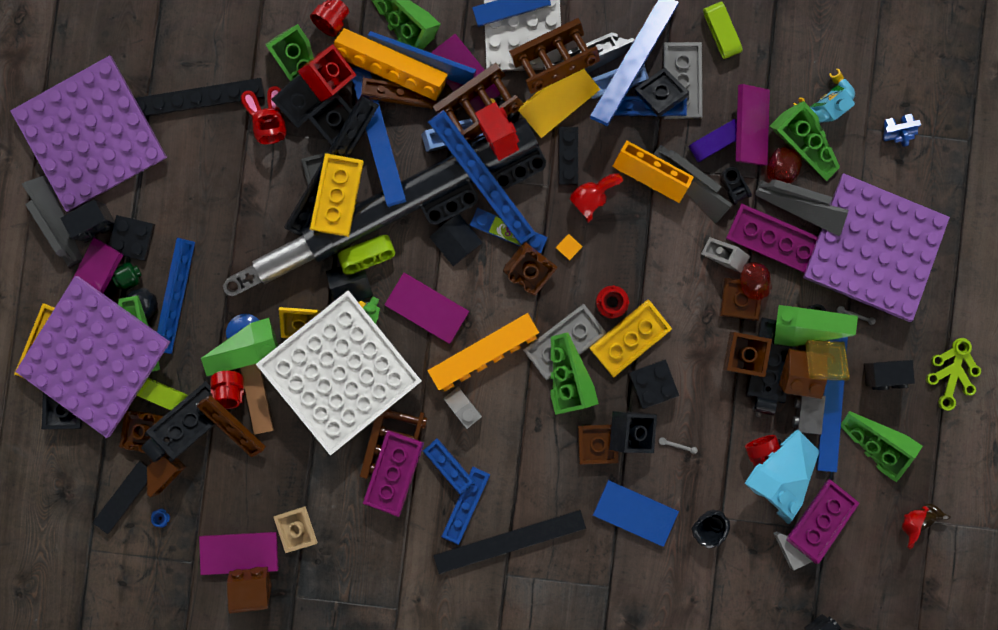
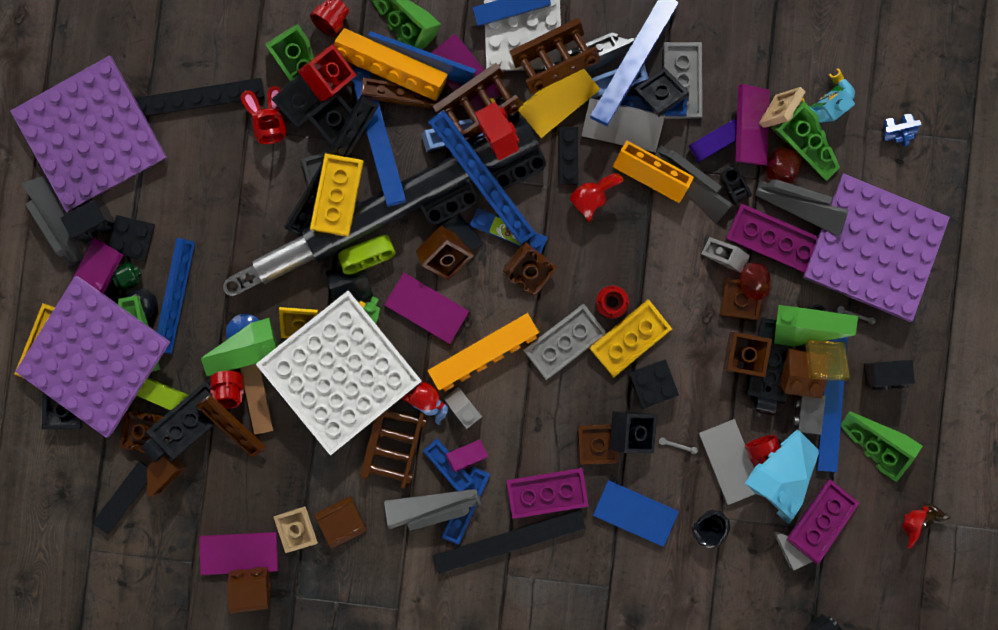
(155, 518): blue plate -> none
(340, 522): none -> reddish brown slope
(393, 473): magenta tile -> none
(427, 400): none -> red hair
(429, 509): none -> dark grey wedge
(444, 253): none -> reddish brown slope
(466, 456): none -> magenta tile
(547, 493): none -> magenta plate
(568, 247): light orange tile -> none
(571, 381): bright green wedge -> none
(628, 124): none -> light grey tile
(722, 30): lime beam -> none
(728, 460): none -> light grey tile
(782, 107): none -> tan plate
(955, 371): lime plant -> none

